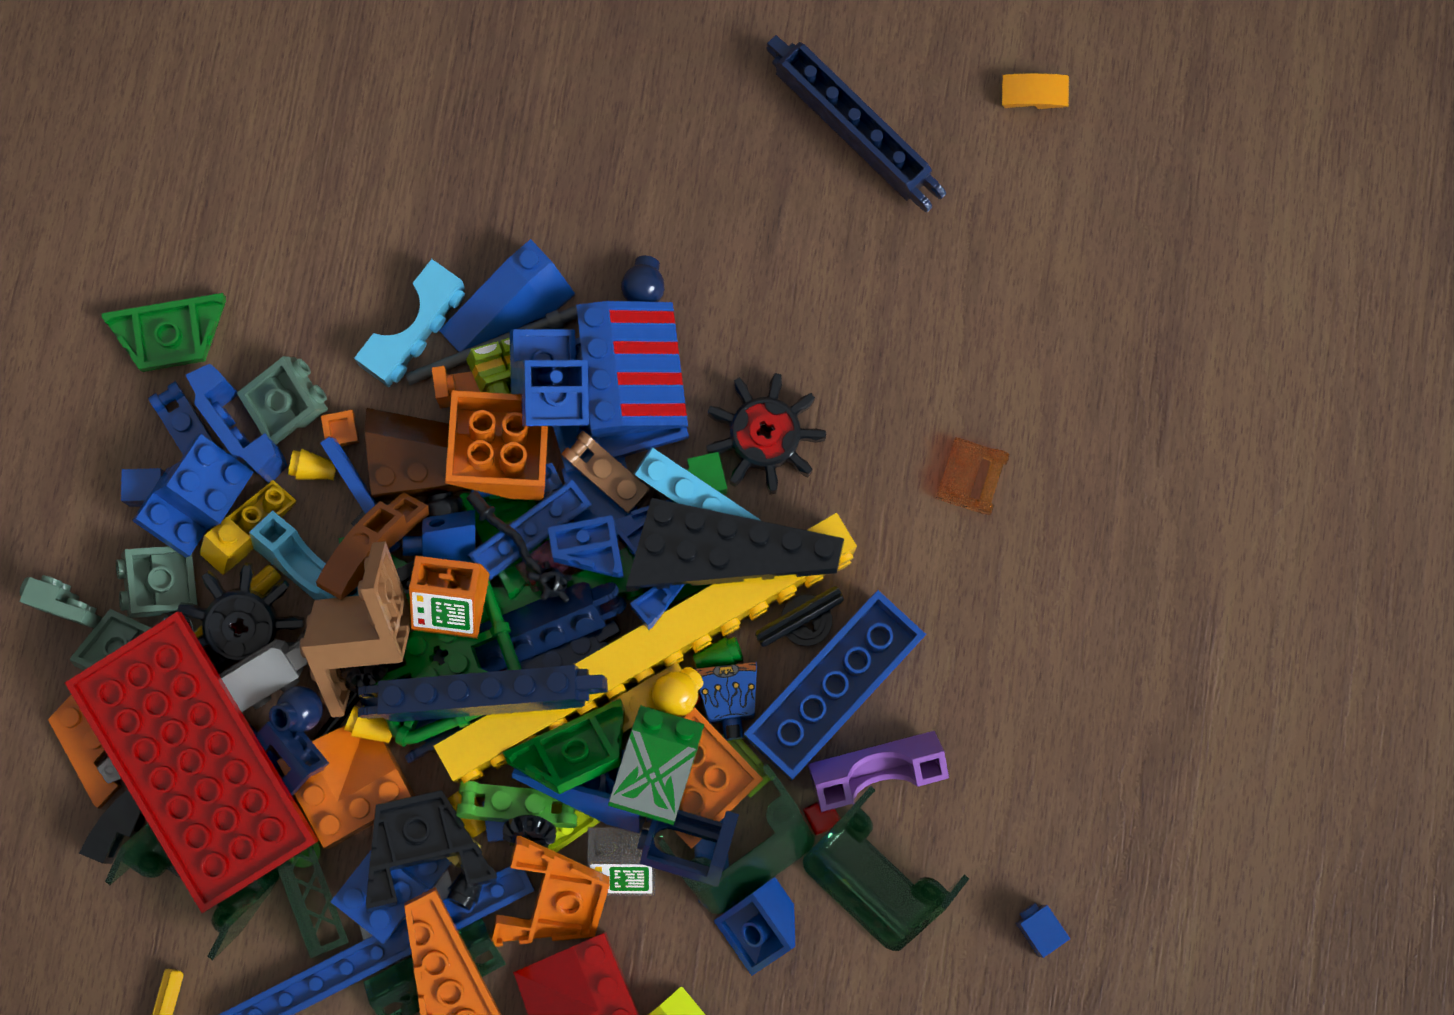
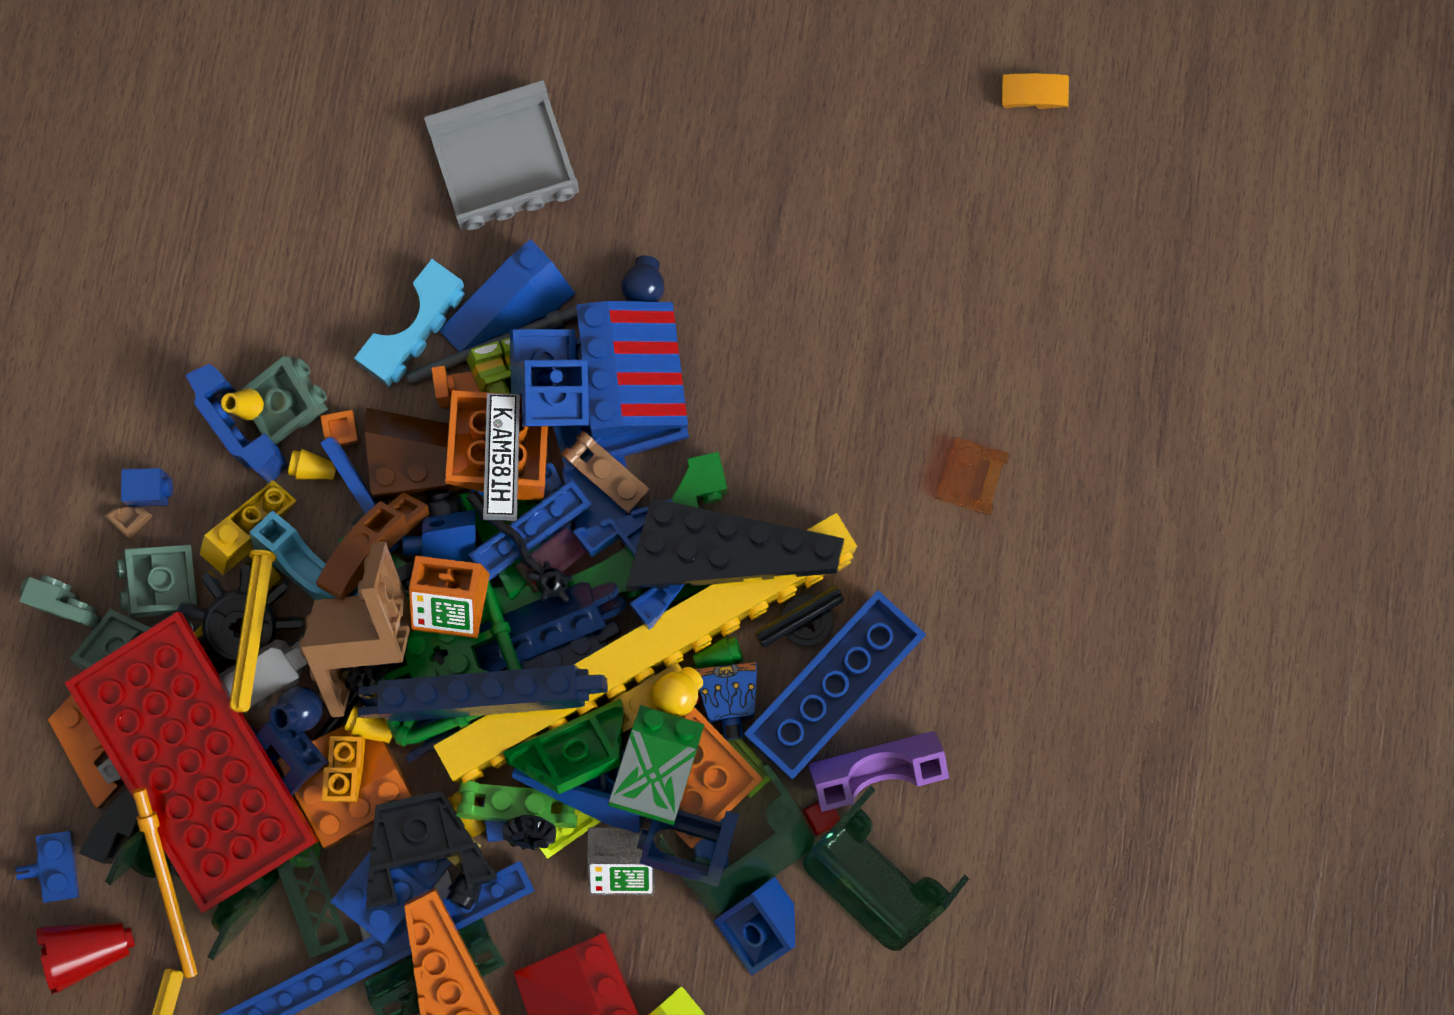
(54, 867): none -> blue plate
(80, 951): none -> red cone
(128, 519): none -> medium nougat tile
(148, 823): none -> light orange bar
(168, 331): green wing -> none
(183, 421): blue plate -> none
(193, 496): blue bracket -> none
(244, 403): none -> yellow cone
(251, 630): none -> yellow axle
(344, 769): none -> light orange slope
(501, 457): none -> tile
(502, 155): none -> light grey panel
(566, 902): orange wing -> none
(588, 546): blue wing -> none
(683, 486): medium azure arch -> none
(772, 416): black gear -> none
(854, 121): dark blue hinge -> none
(1041, 929): blue brick -> none

